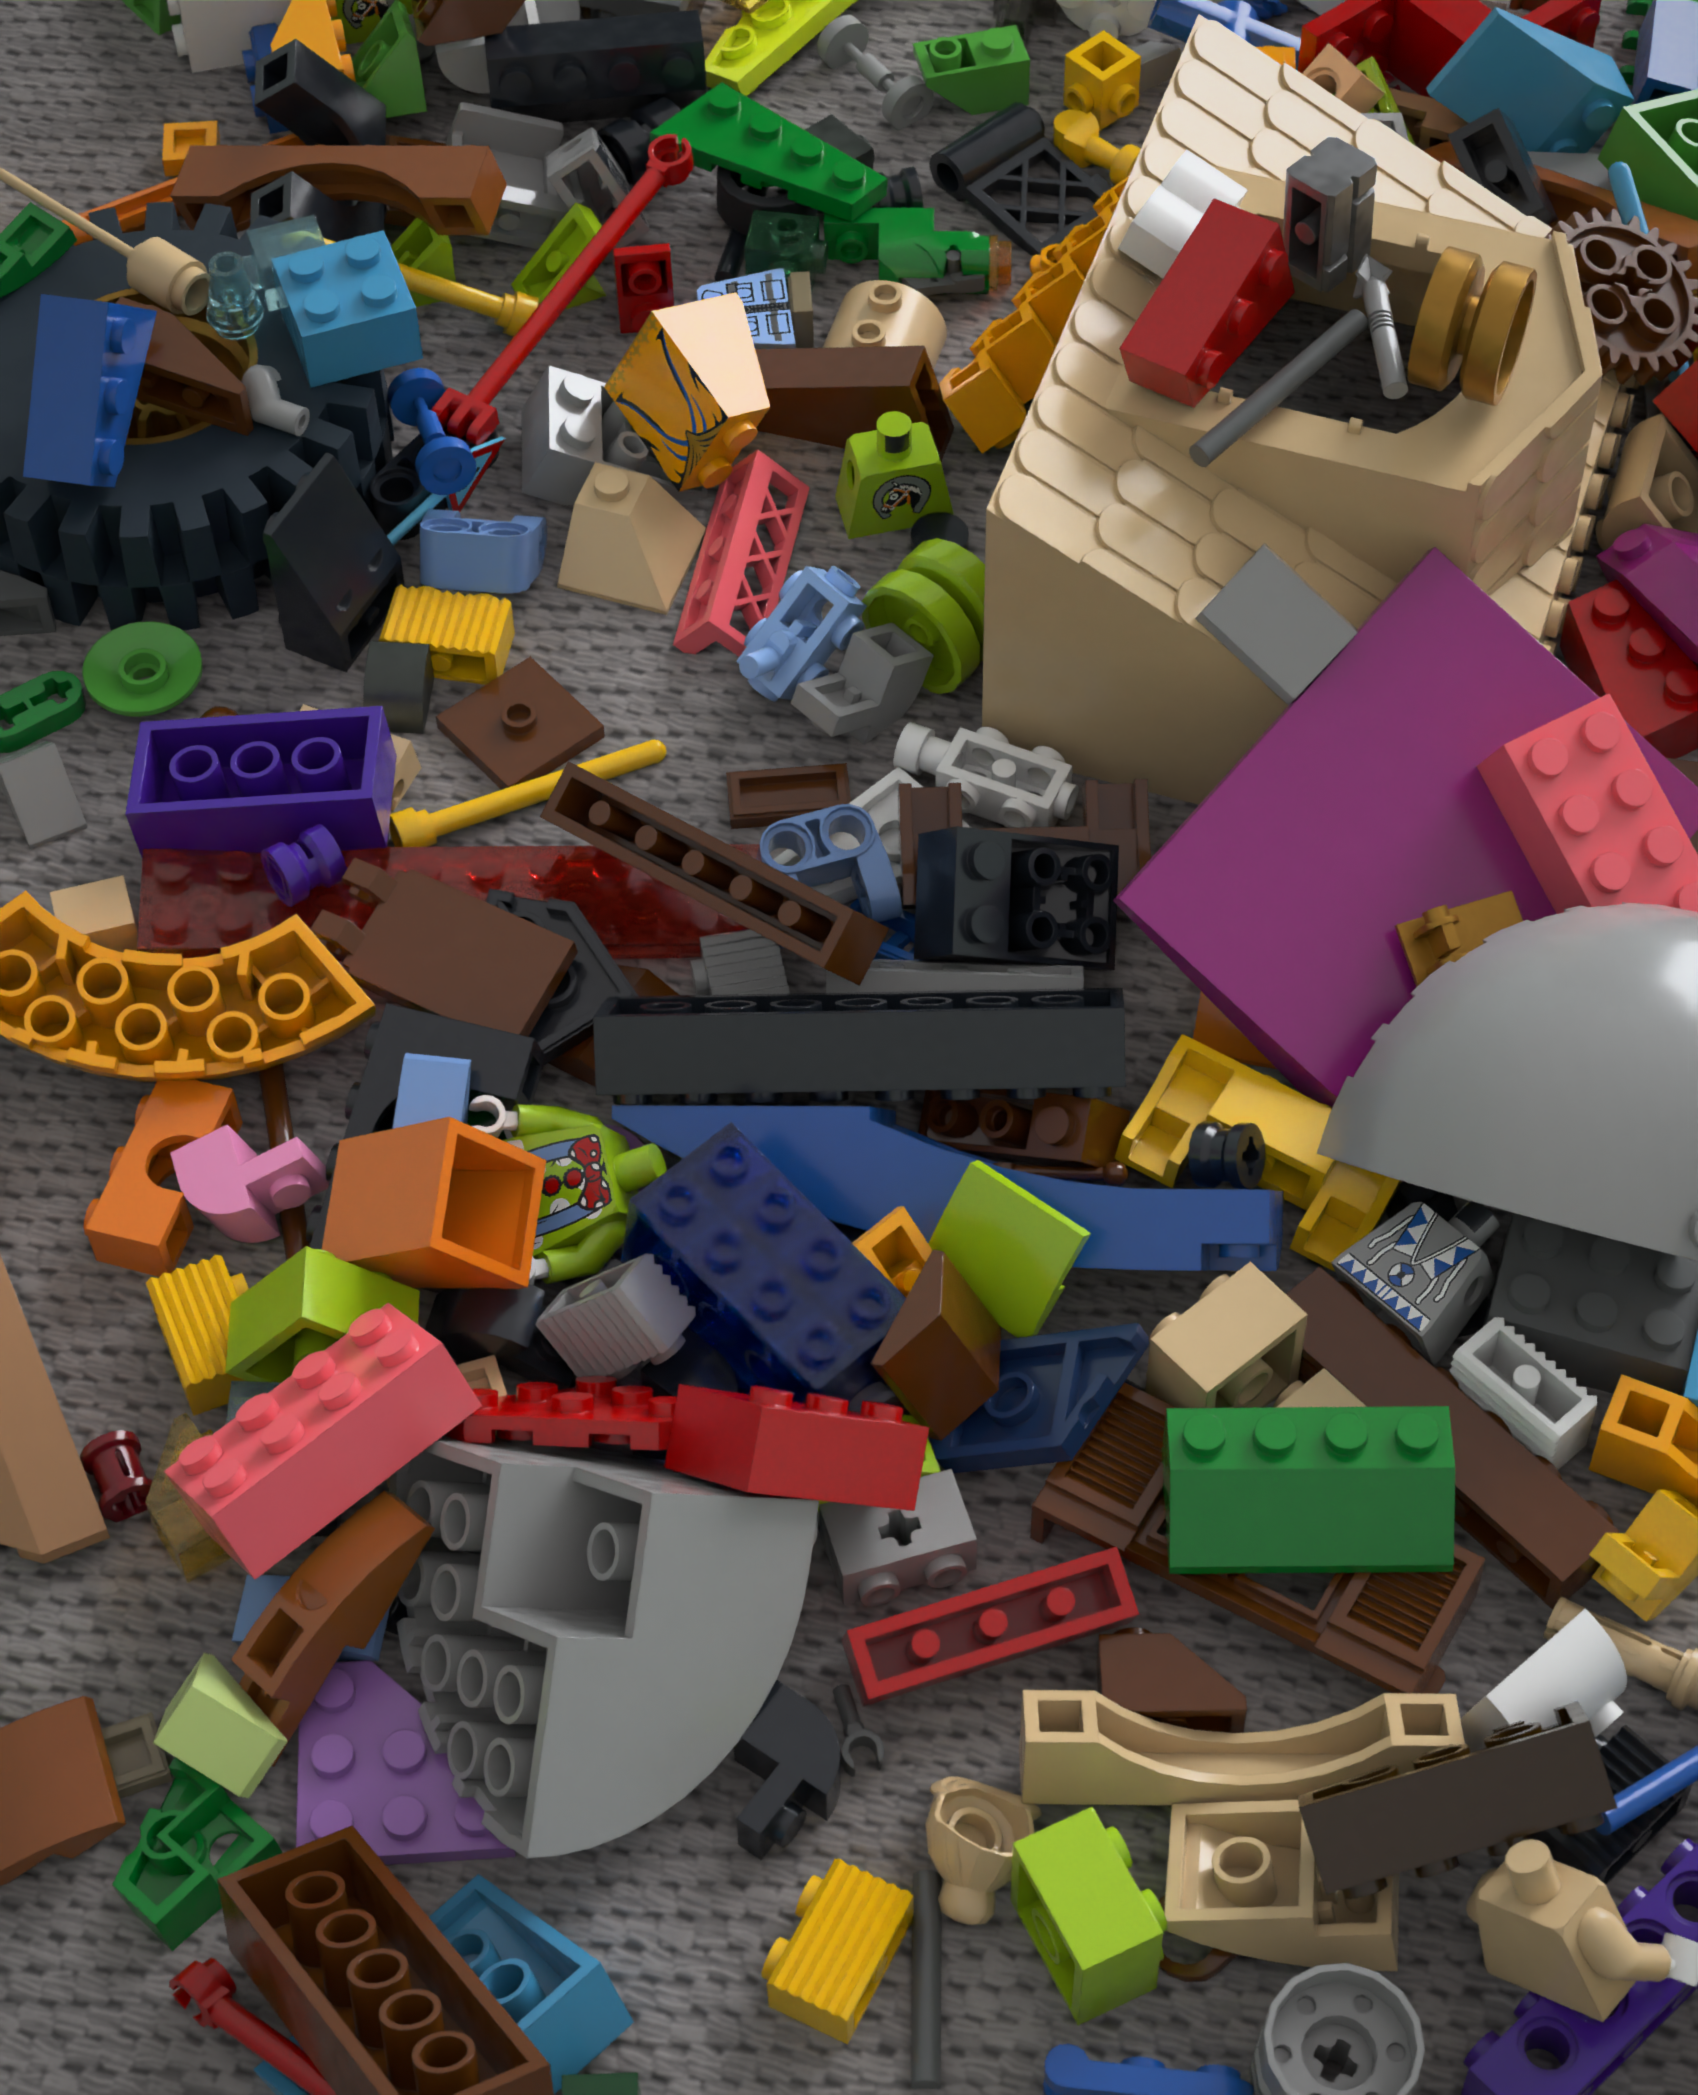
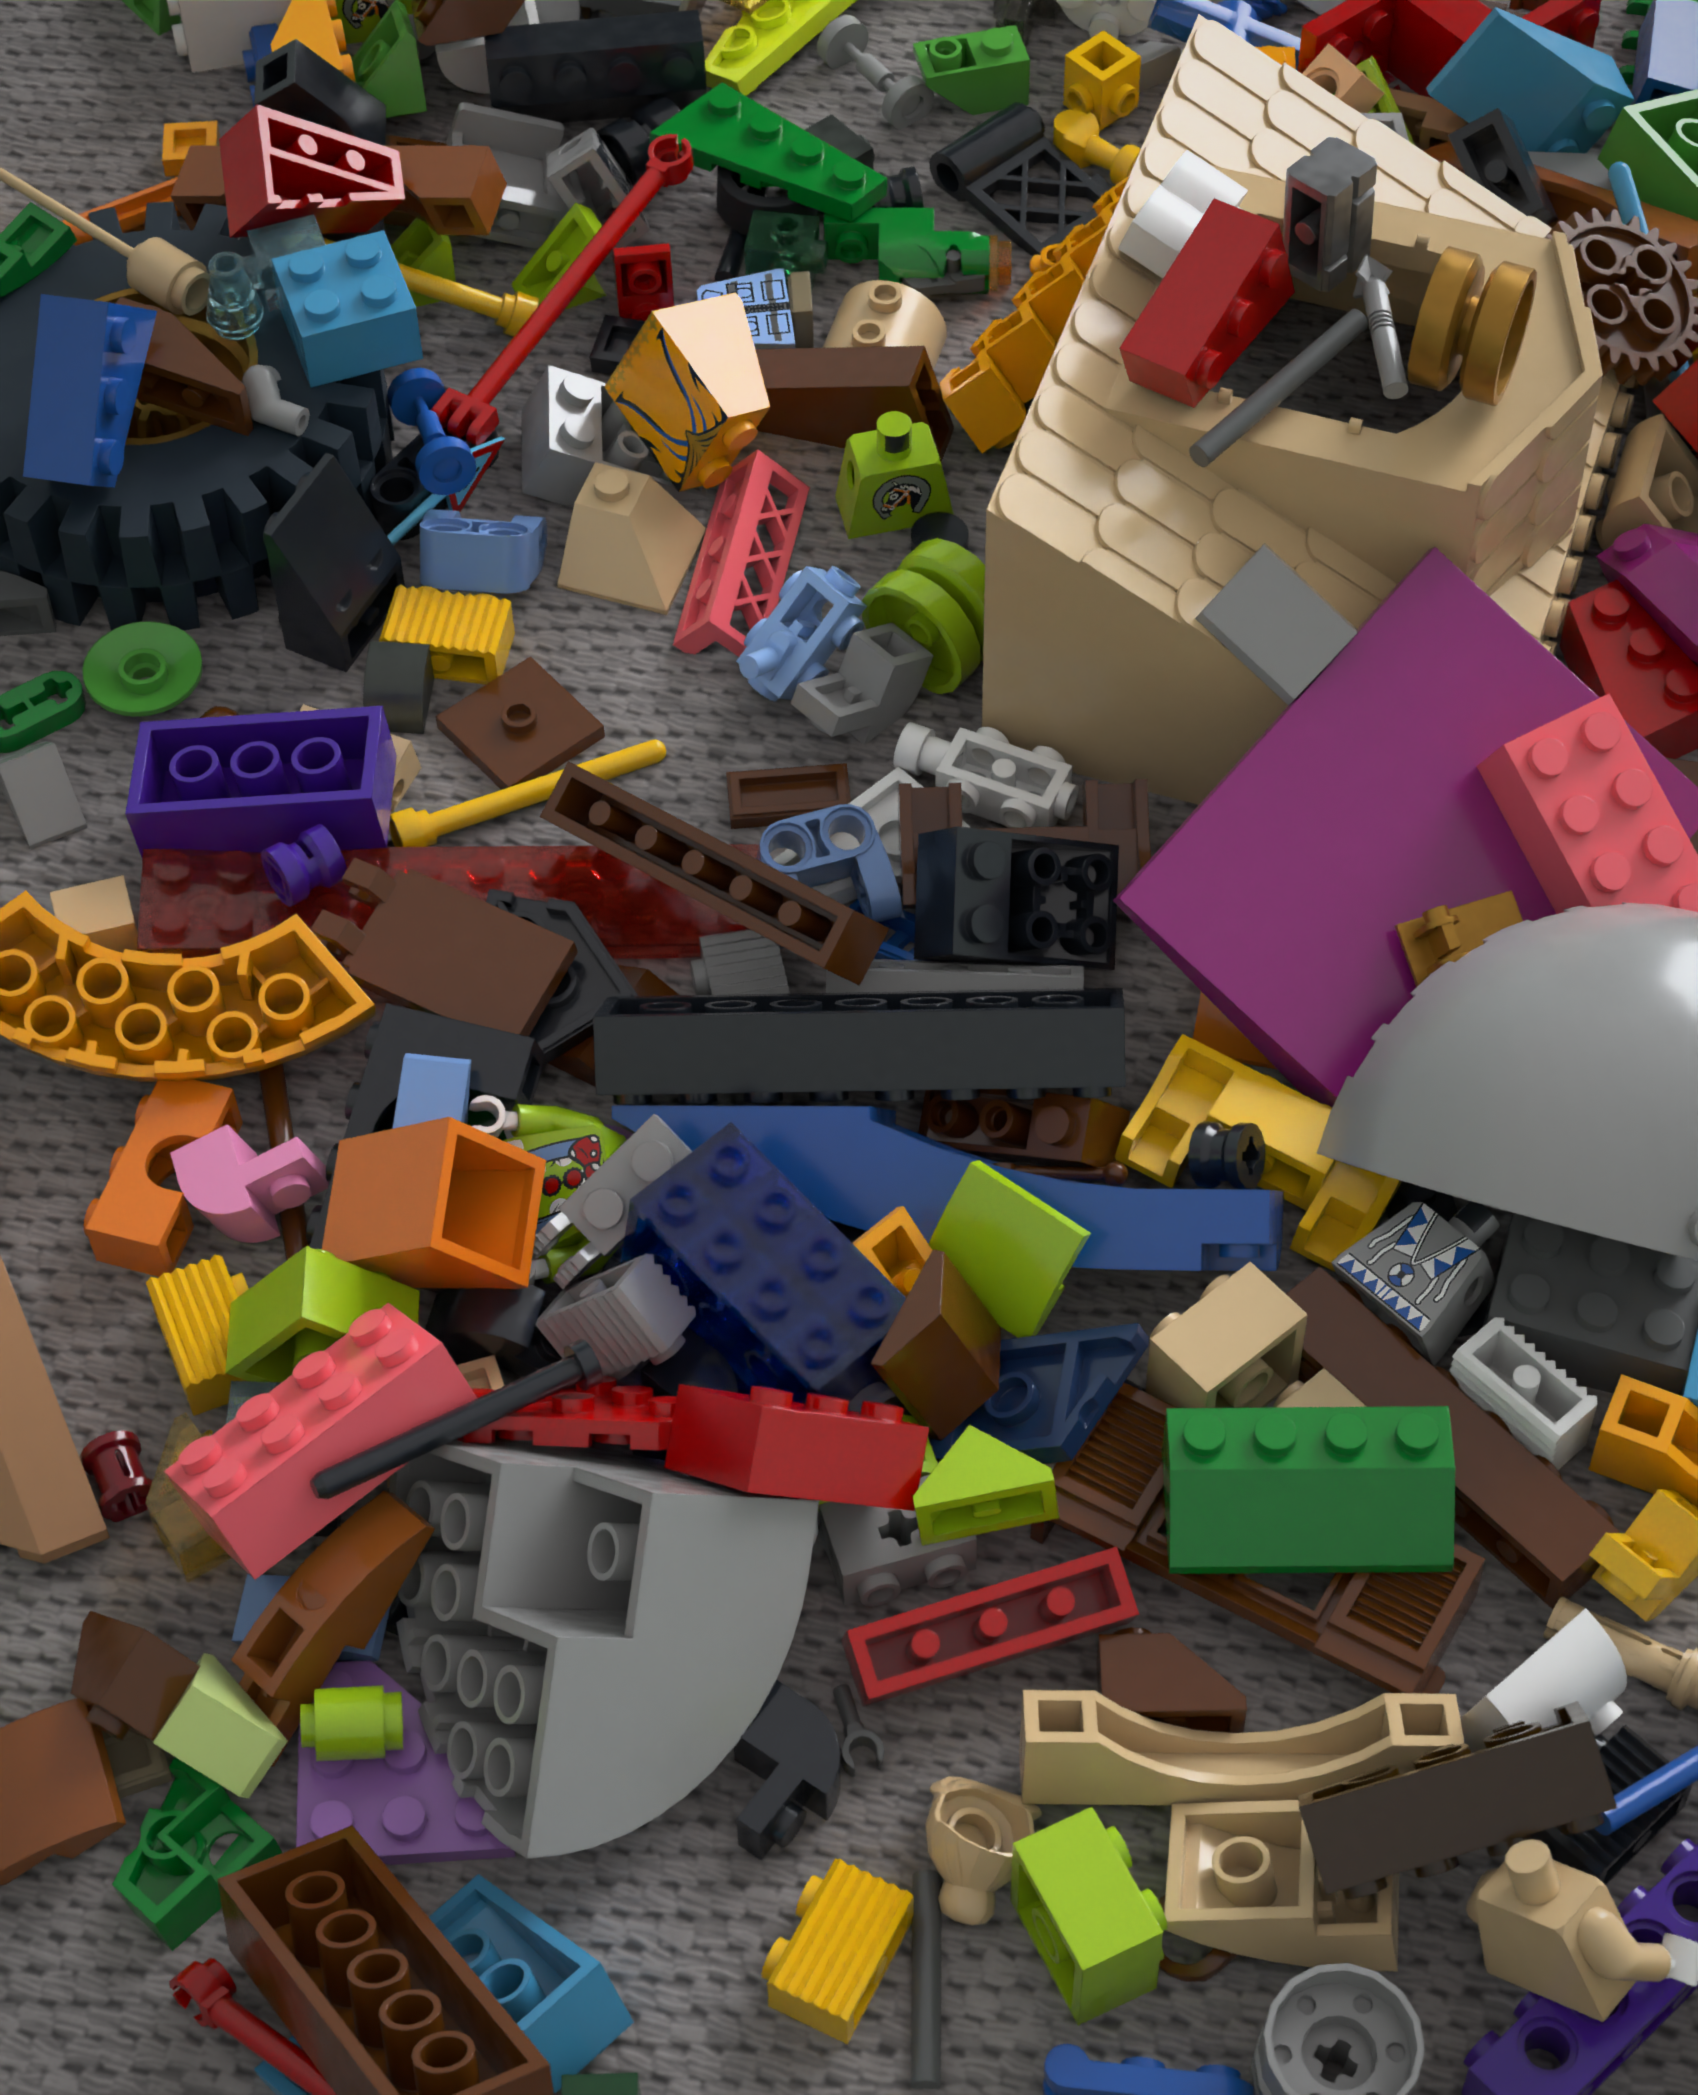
(128, 1677): none -> reddish brown slope
(295, 168): none -> red wedge
(352, 1723): none -> lime brick
(577, 1367): none -> black bar
(603, 1200): none -> light grey hinge
(613, 342): none -> black plate
(983, 1490): none -> lime slope

